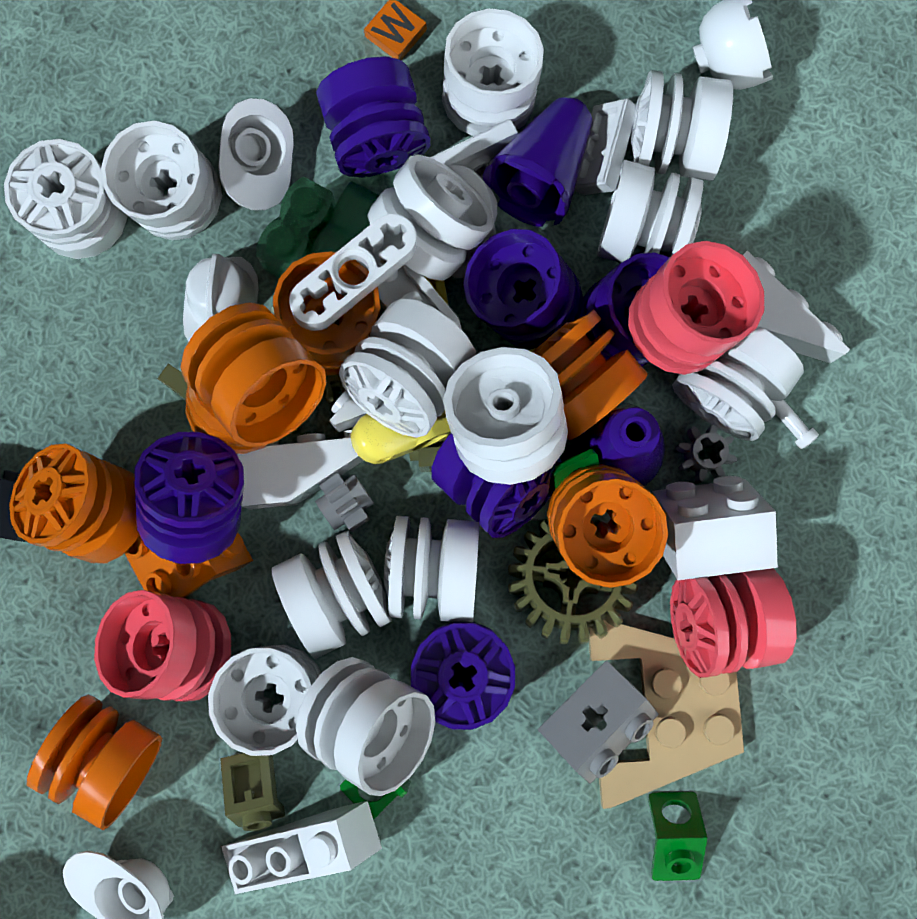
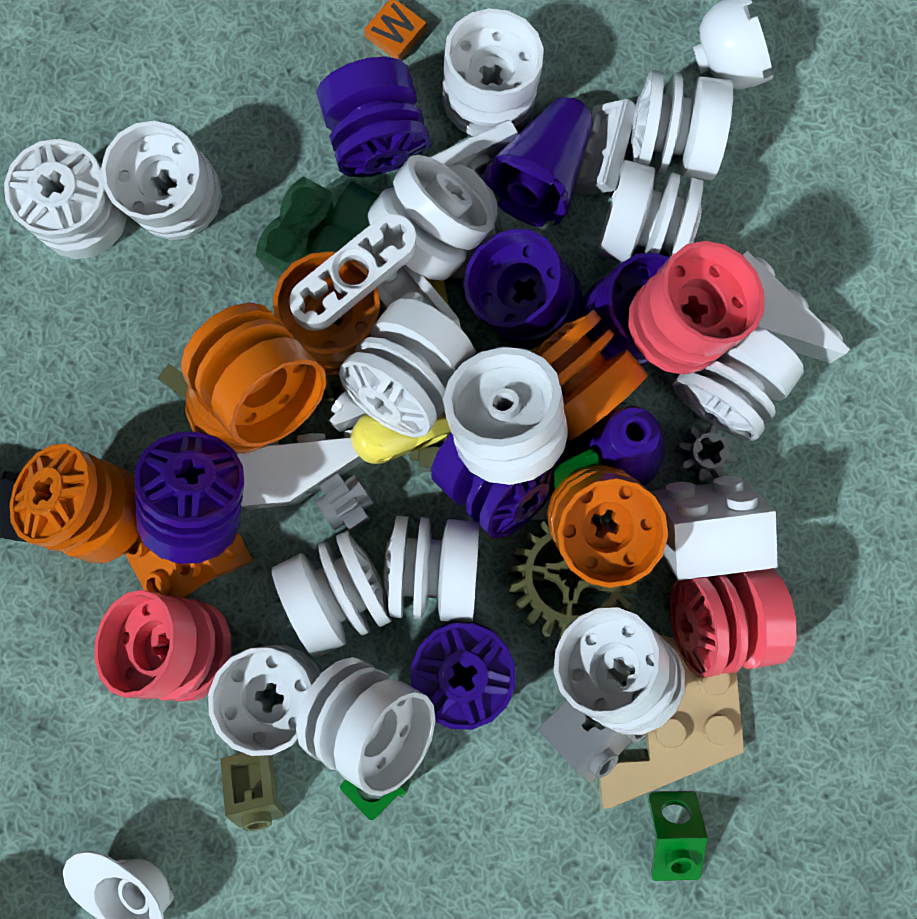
(89, 757): orange wheel -> none
(215, 286): white piece -> none
(256, 154): white piece -> none
(303, 849): white slope -> none
(598, 657): none -> white wheel
(795, 424): white piece -> none

